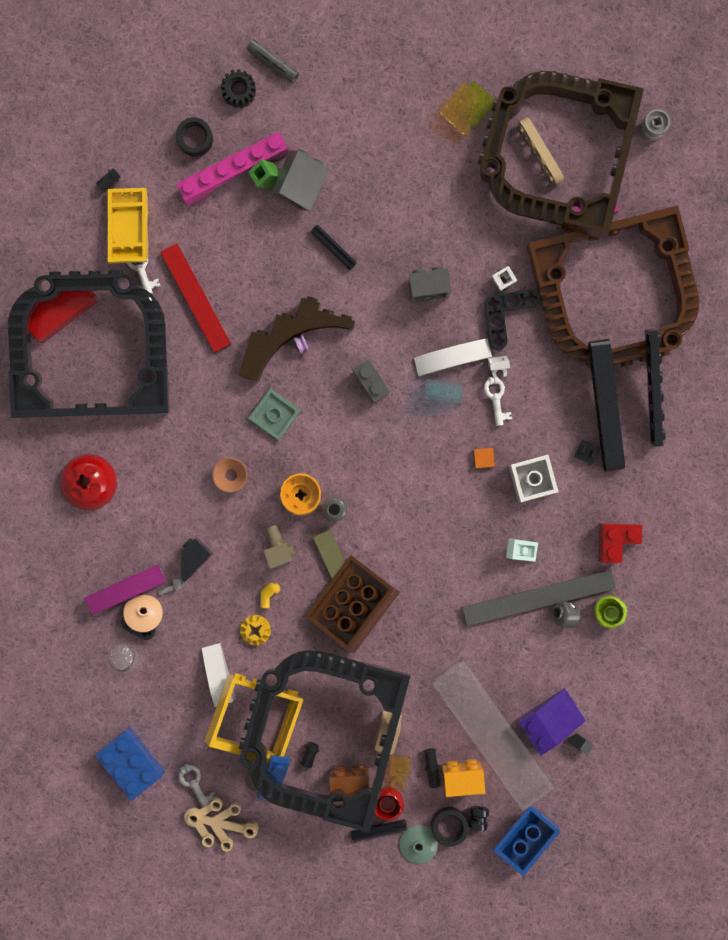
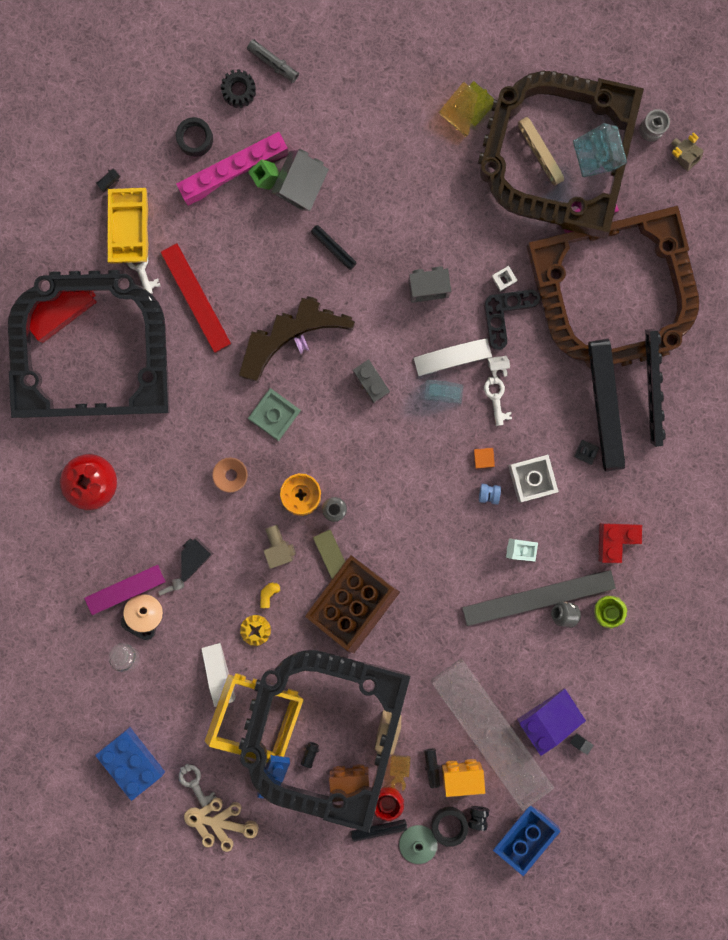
(489, 494): none -> medium blue wheel
(600, 150): none -> clear light blue slope
(687, 152): none -> dark tan piece

